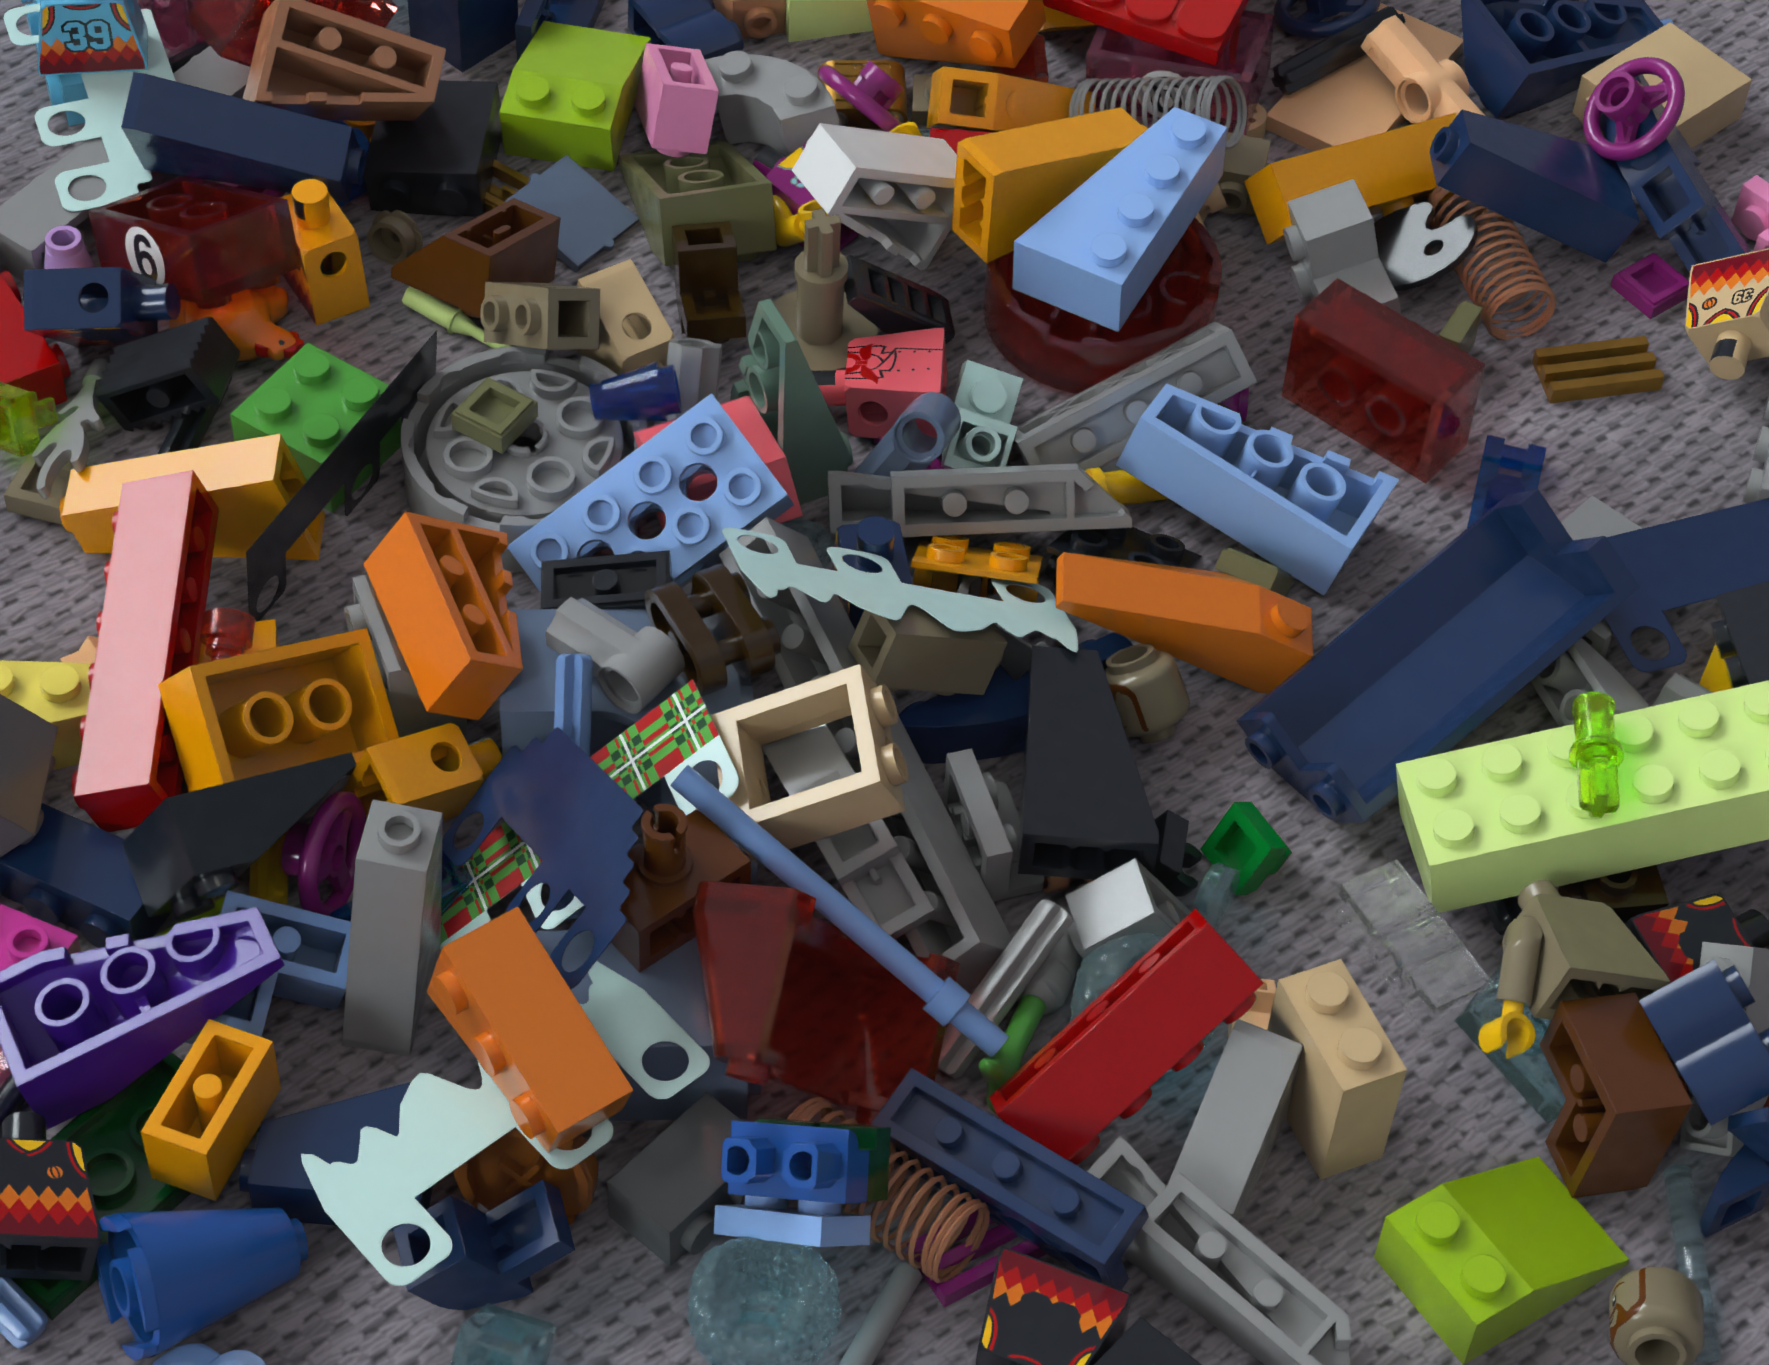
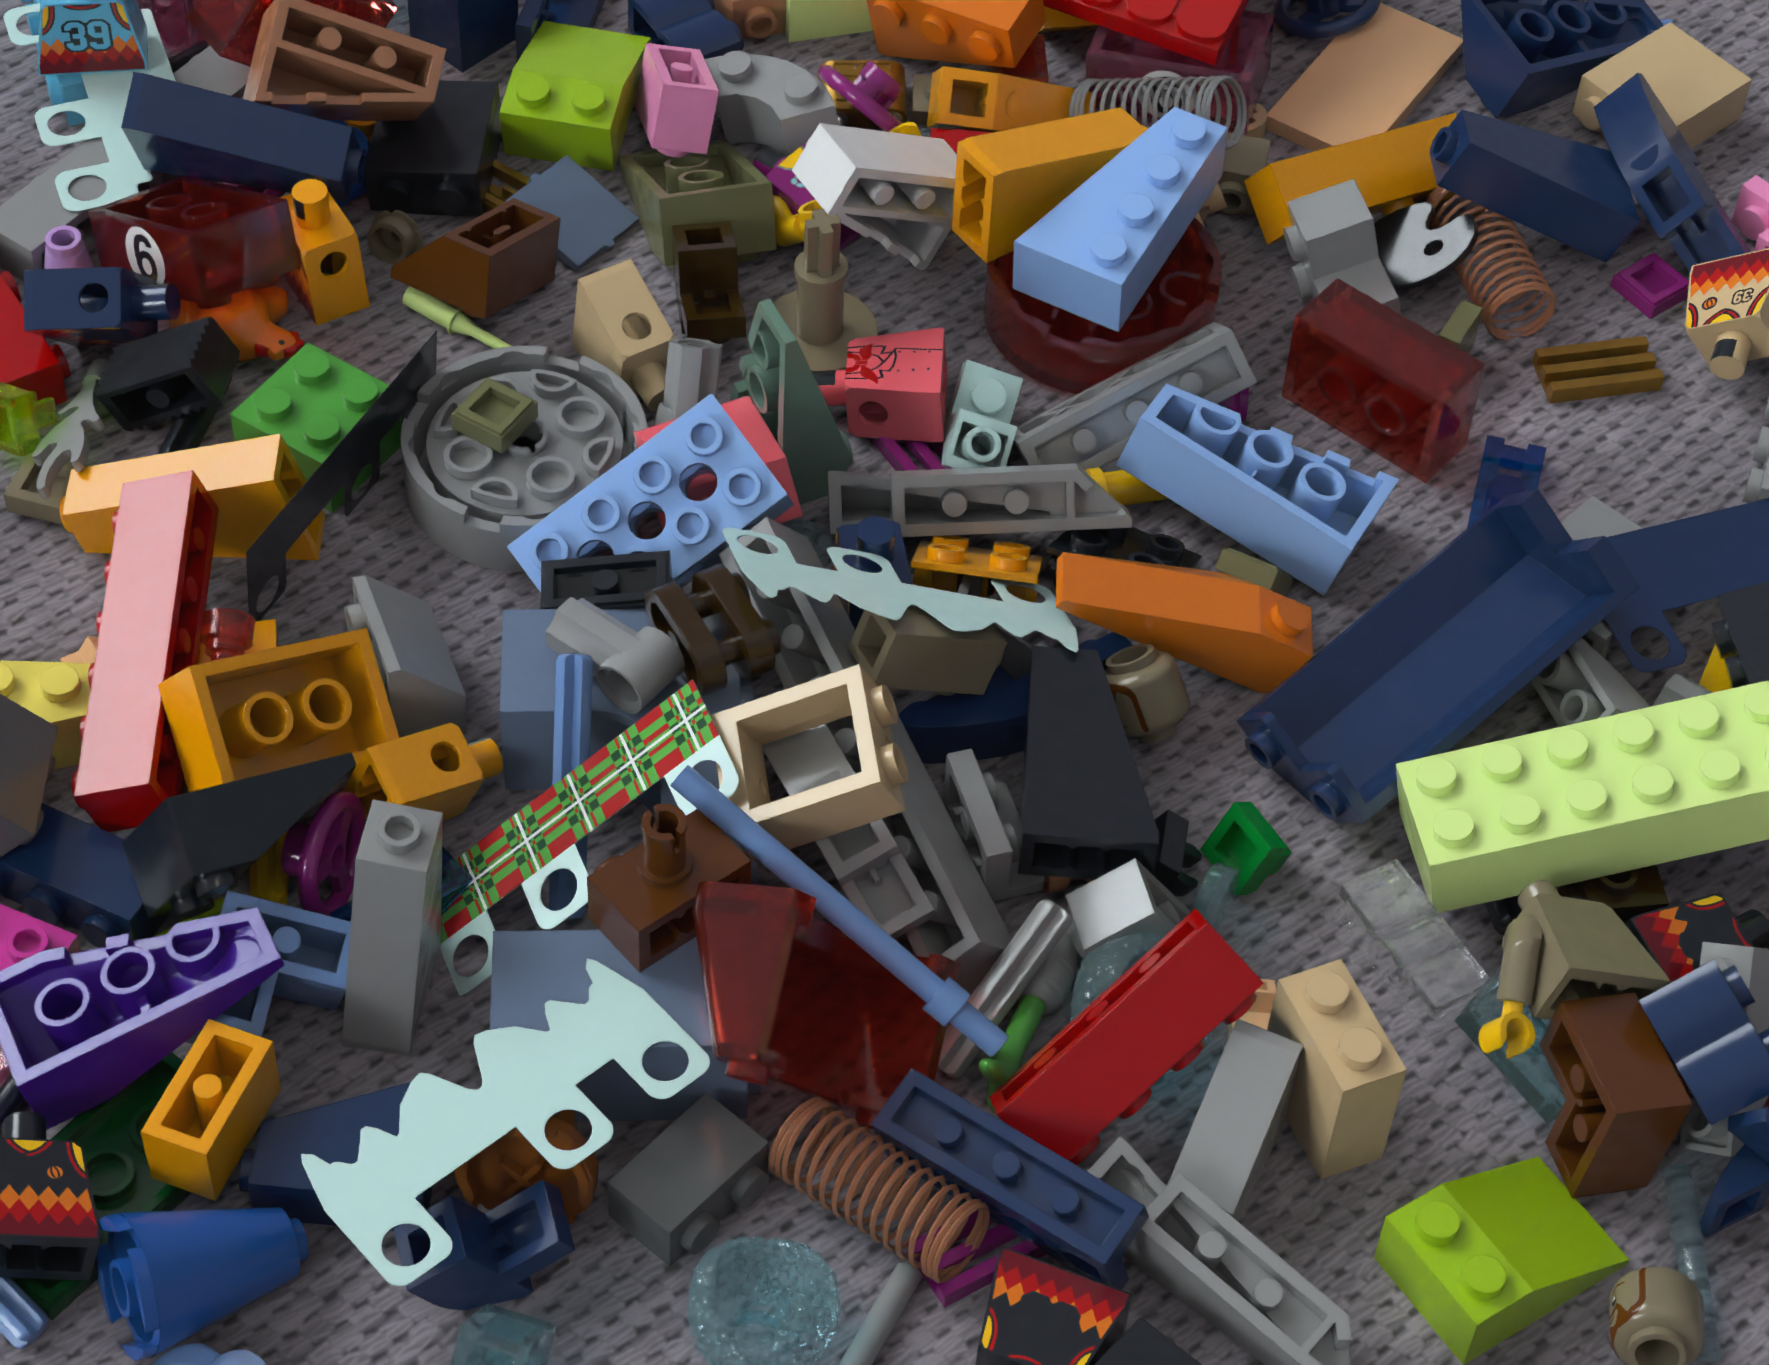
(449, 611): orange wedge -> none
(528, 1030): orange wedge -> none
(541, 315): dark tan brick -> none
(573, 823): dark blue piece -> none
(638, 395): clear blue cone -> none
(807, 1160): blue hips -> none
(808, 1224): light blue plate -> none
(894, 301): black slope -> none
(905, 445): sand blue piece -> none
(1328, 54): black axle -> none
(1422, 84): light nougat piece -> none
(1596, 753): clear neon green axle -> none
(1629, 104): magenta piece -> none

